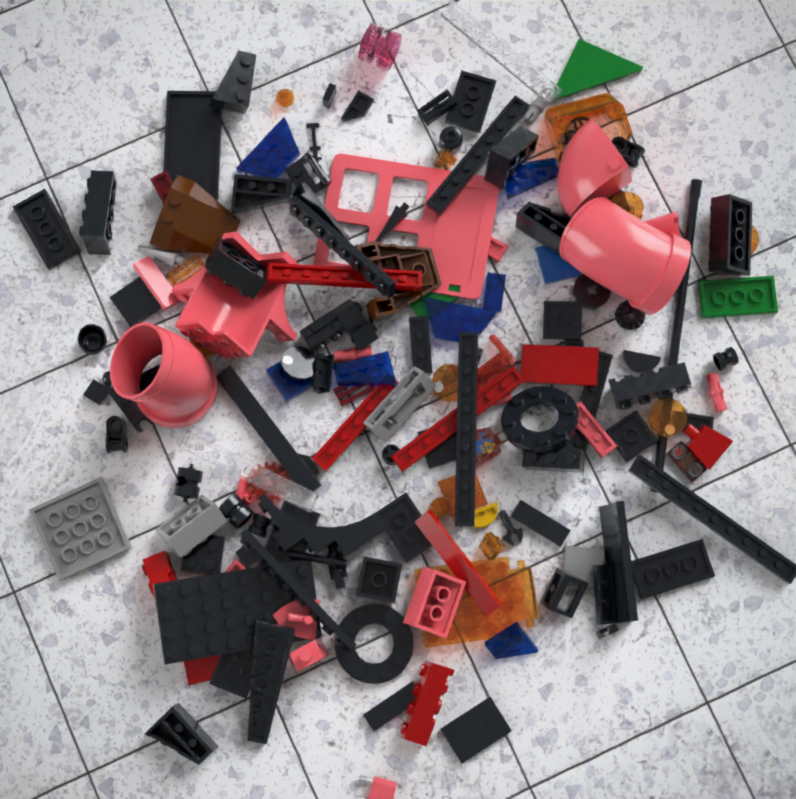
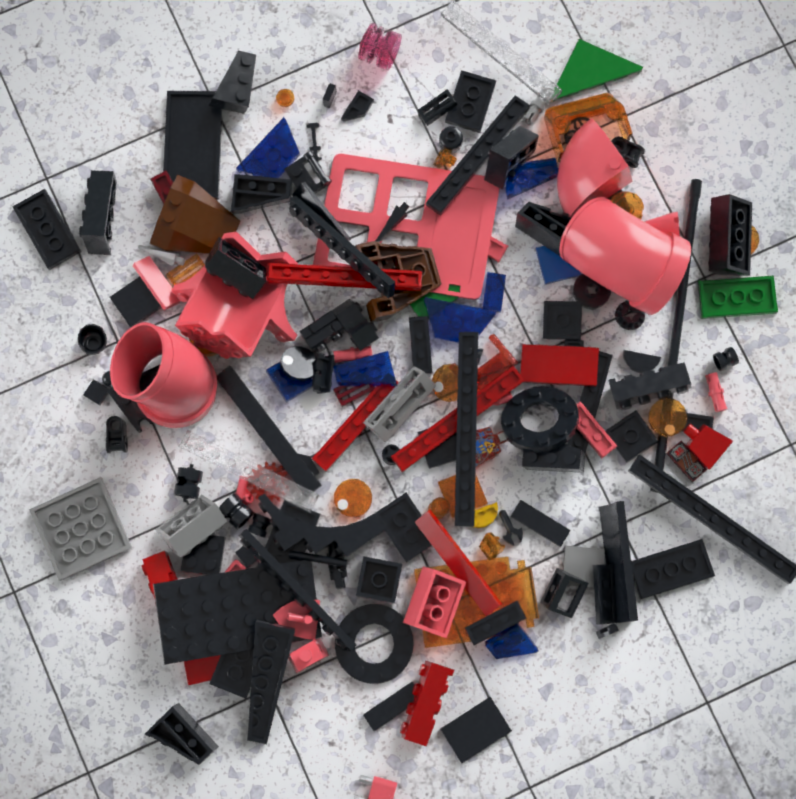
(353, 498): none -> clear orange tile
(495, 623): none -> black tile

